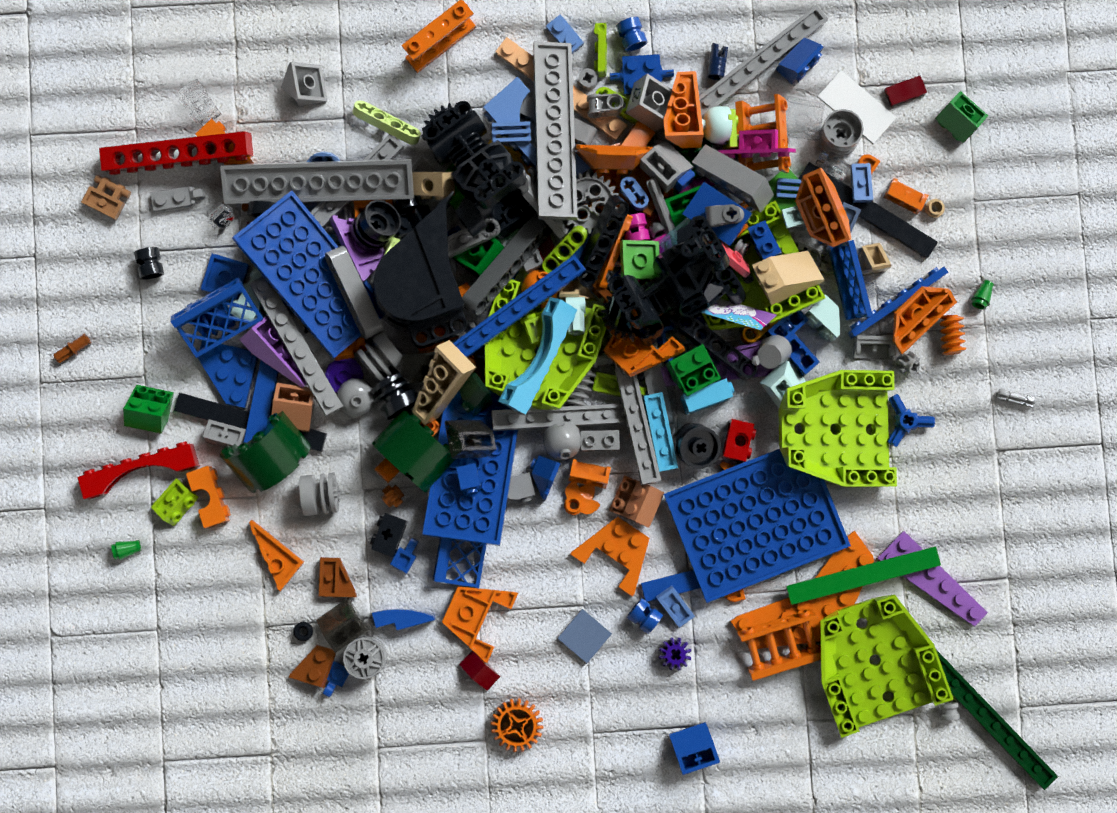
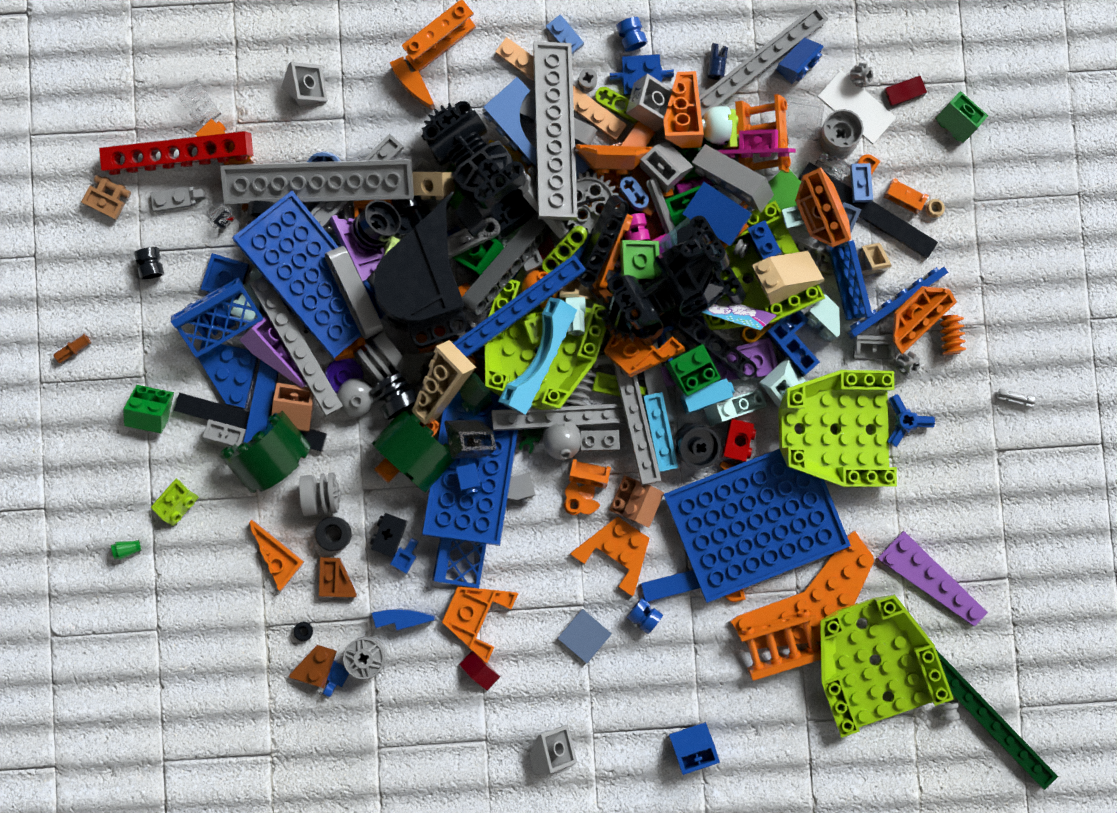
(100, 482): red arch -> none
(216, 511): orange arch -> none
(324, 542): none -> black tyre
(342, 625): clear smoke slope -> none
(386, 122): yellowish green beam -> none
(392, 496): dark orange gear -> none
(412, 82): none -> orange slope
(502, 734): orange gear -> none
(527, 131): medium blue tile -> none
(531, 436): none -> dark green plate
(544, 474): blue slope -> none
(553, 751): none -> light grey slope
(600, 65): lime hinge -> none
(603, 106): light grey piece -> none
(657, 230): dark grey hinge -> none
(675, 606): medium blue plate -> none
(682, 654): dark purple gear -> none
(685, 180): blue tile -> none
(720, 215): light grey piece -> none
(735, 407): none -> light aqua slope
(737, 261): coral plate -> none
(773, 352): light grey hat -> none
(787, 188): medium blue tile -> none
(861, 75): none -> light grey gear
(863, 575): green tile -> none
(982, 296): green cone -> none

